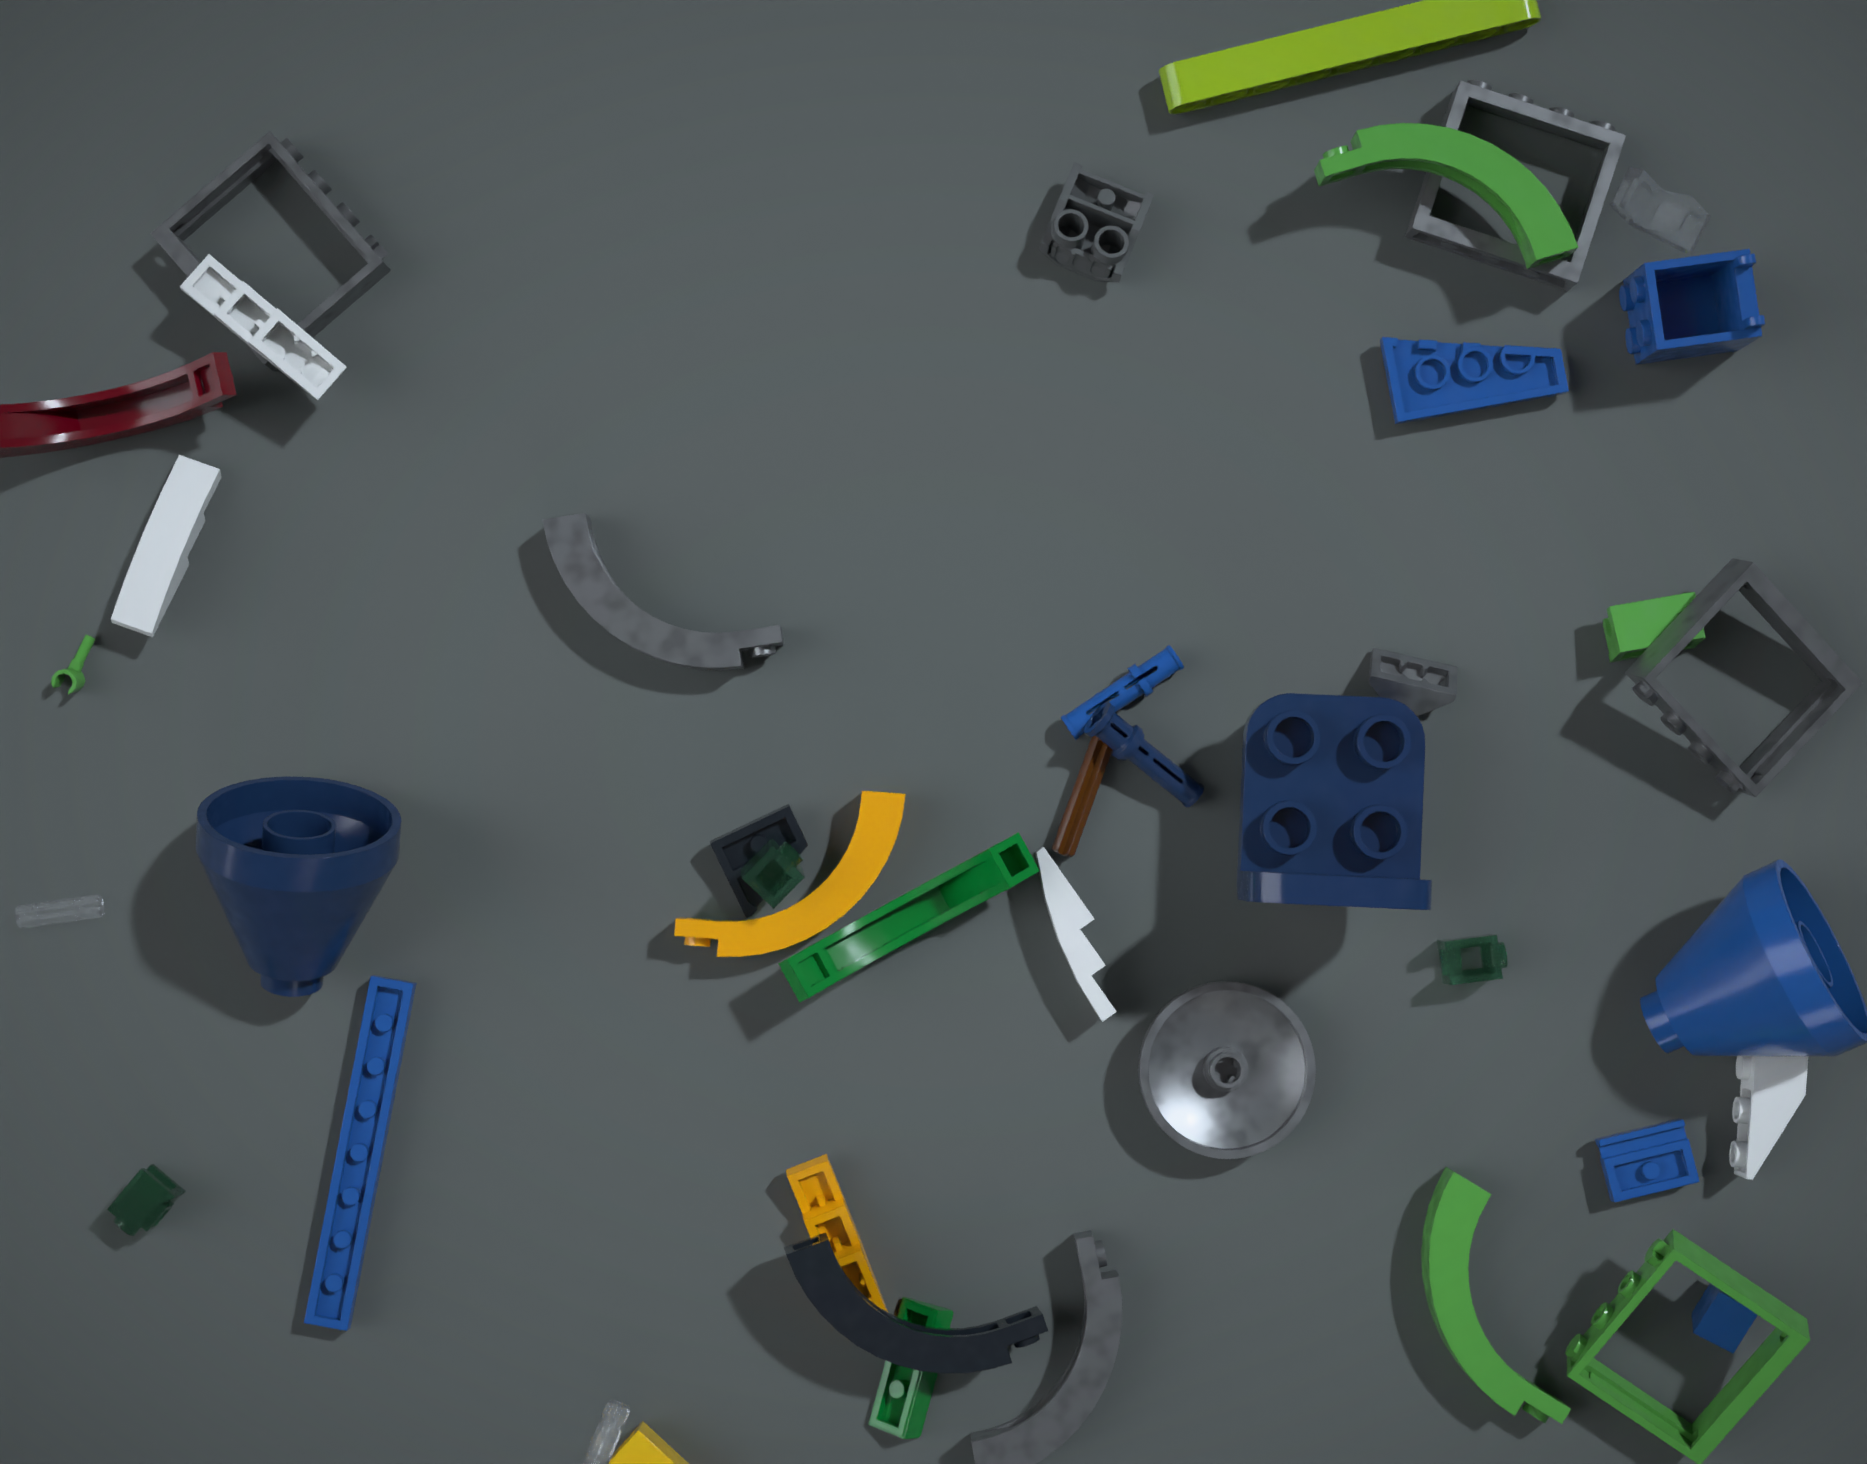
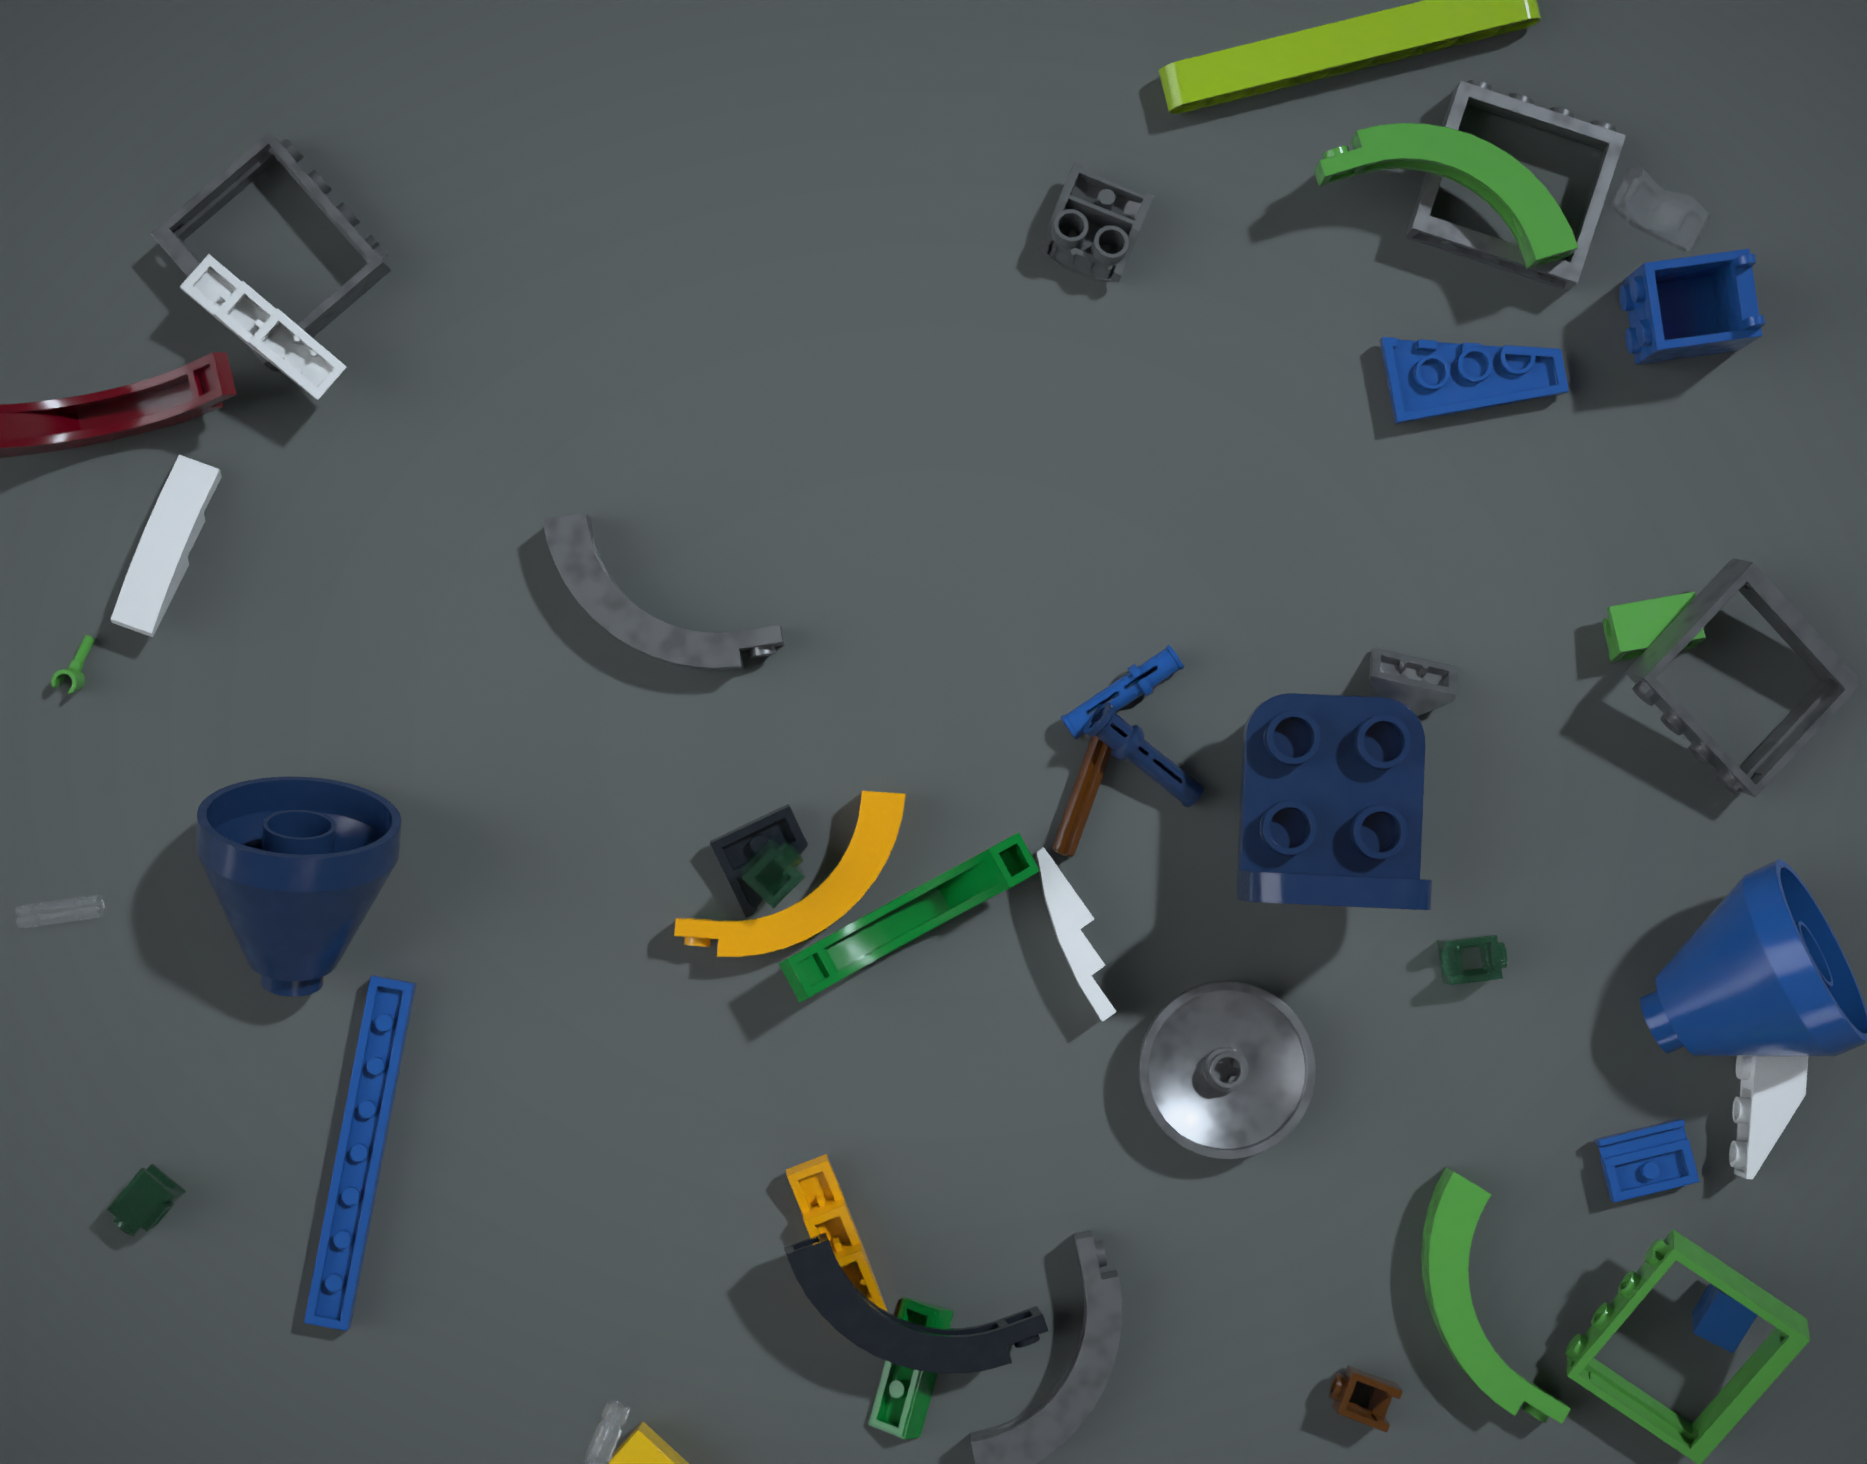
(1376, 1408): none -> reddish brown window

